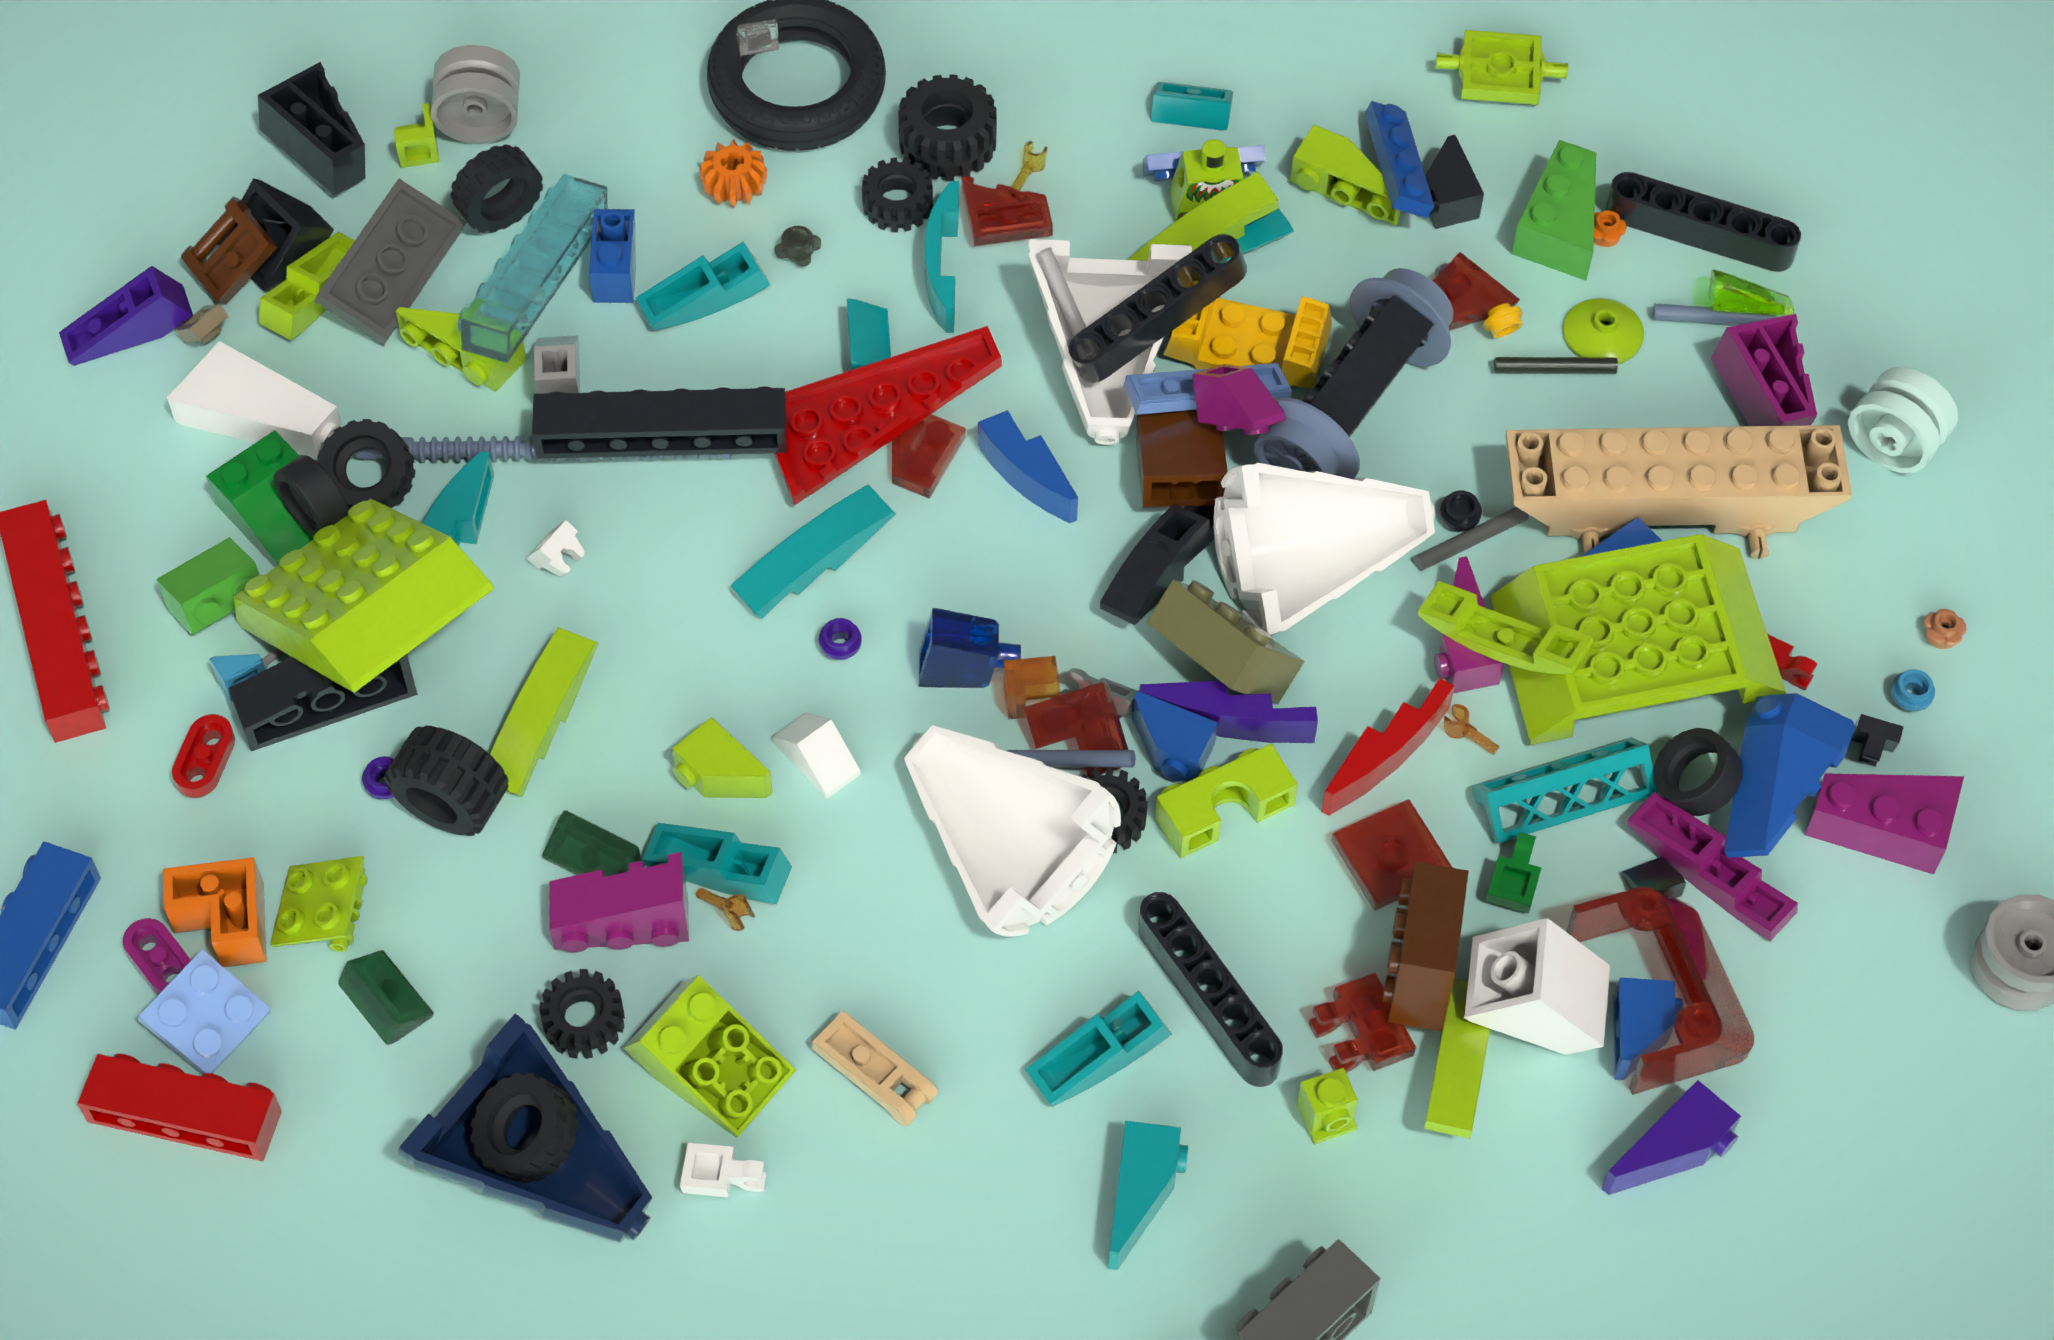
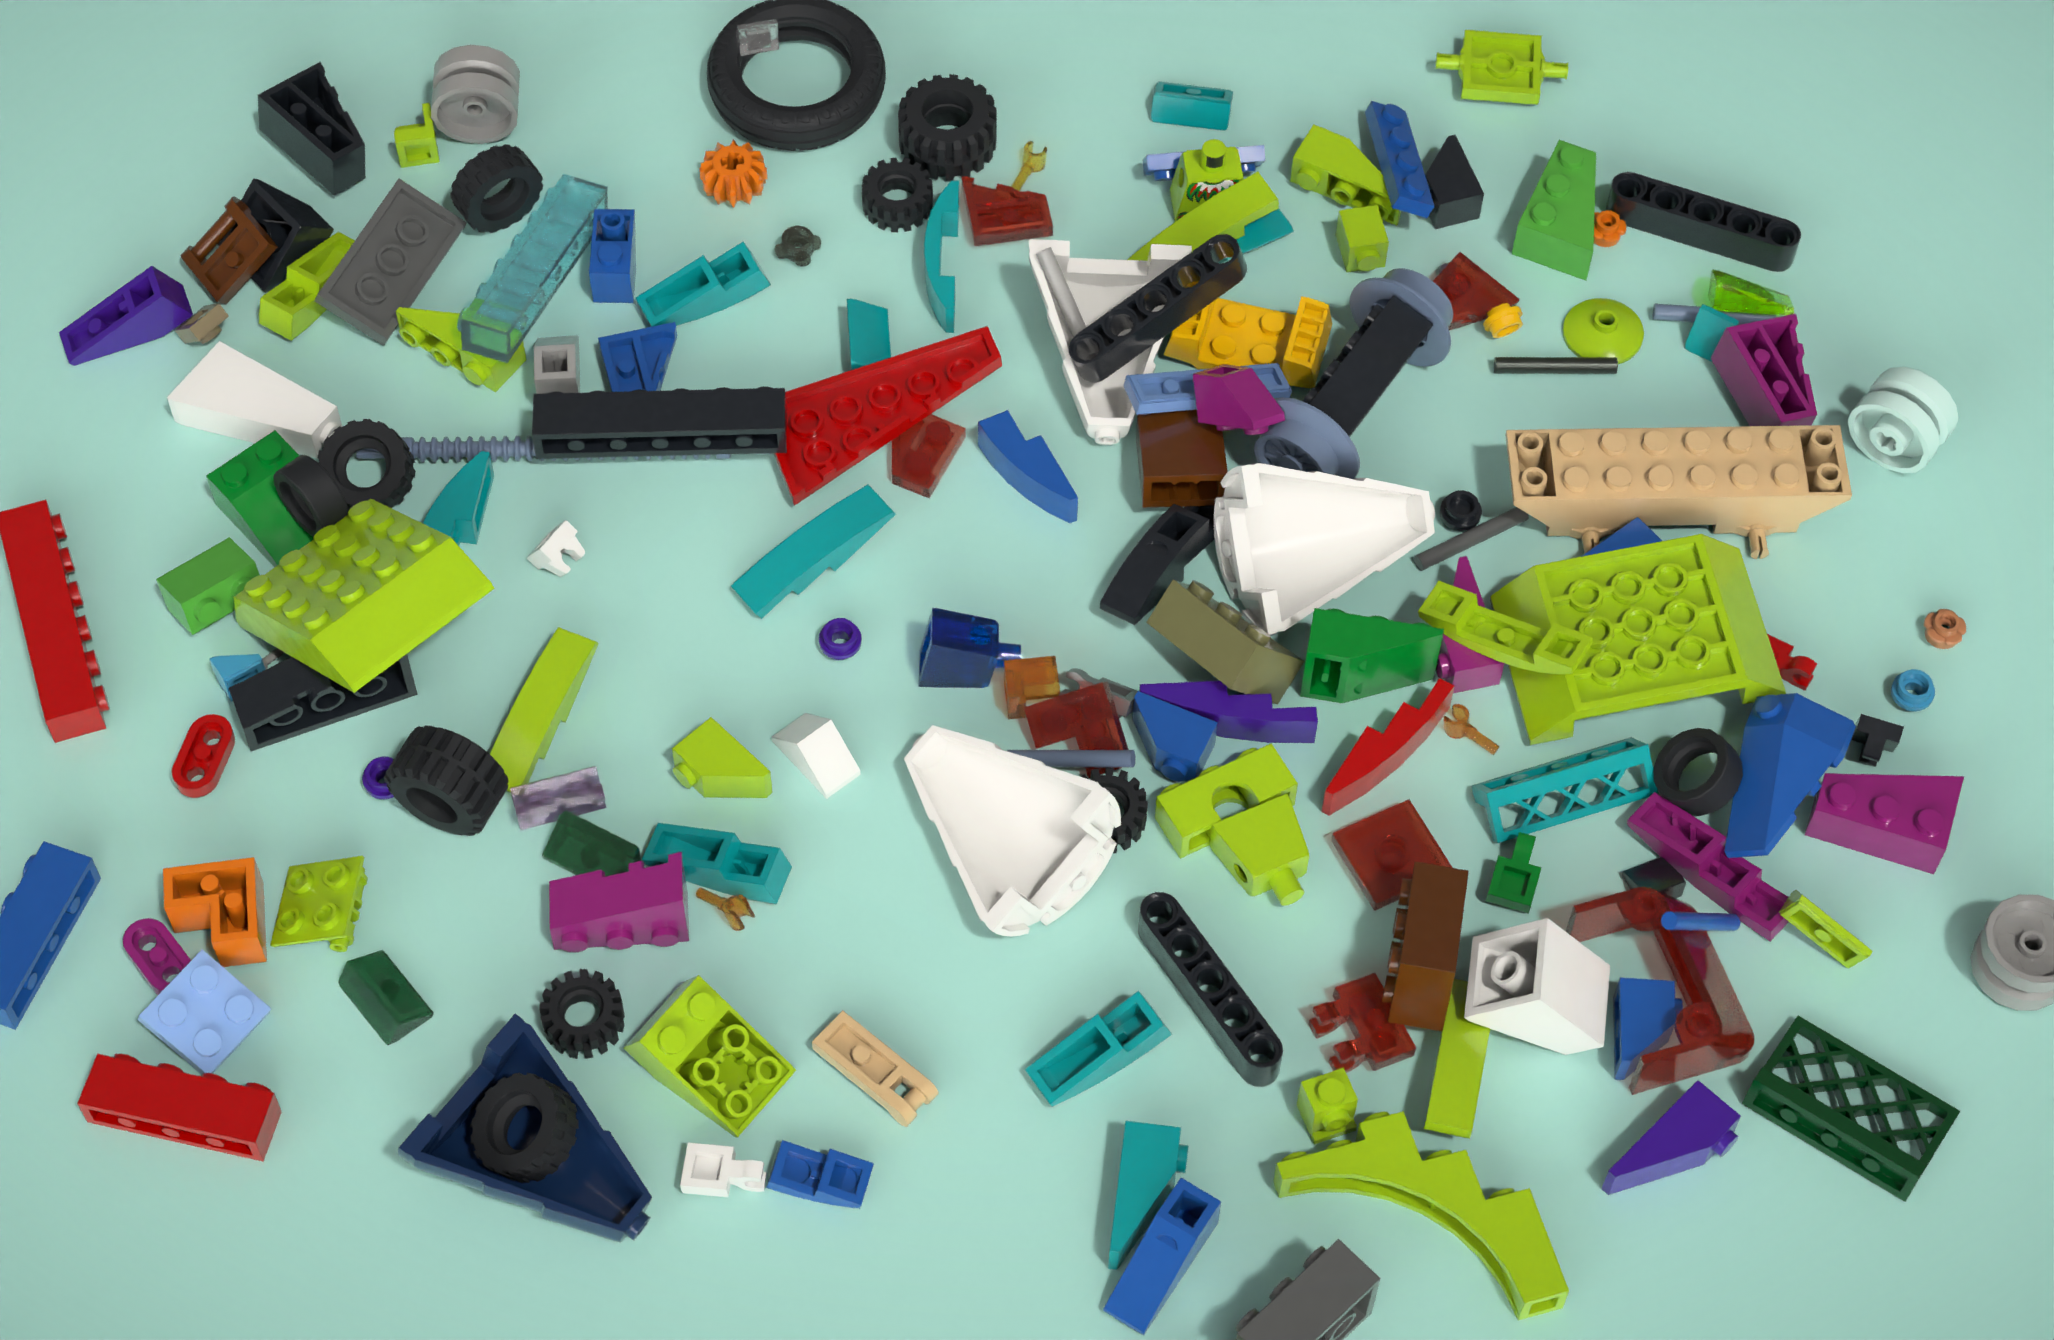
(548, 798): none -> clear purple hinge
(638, 357): none -> blue wing
(820, 1177): none -> blue slope
(1164, 1255): none -> blue slope
(1264, 849): none -> lime torso
(1362, 238): none -> lime brick
(1366, 655): none -> green slope
(1444, 1188): none -> lime arch
(1700, 921): none -> blue bar
(1708, 331): none -> teal slope
(1824, 930): none -> lime slope
(1836, 1129): none -> dark green fence

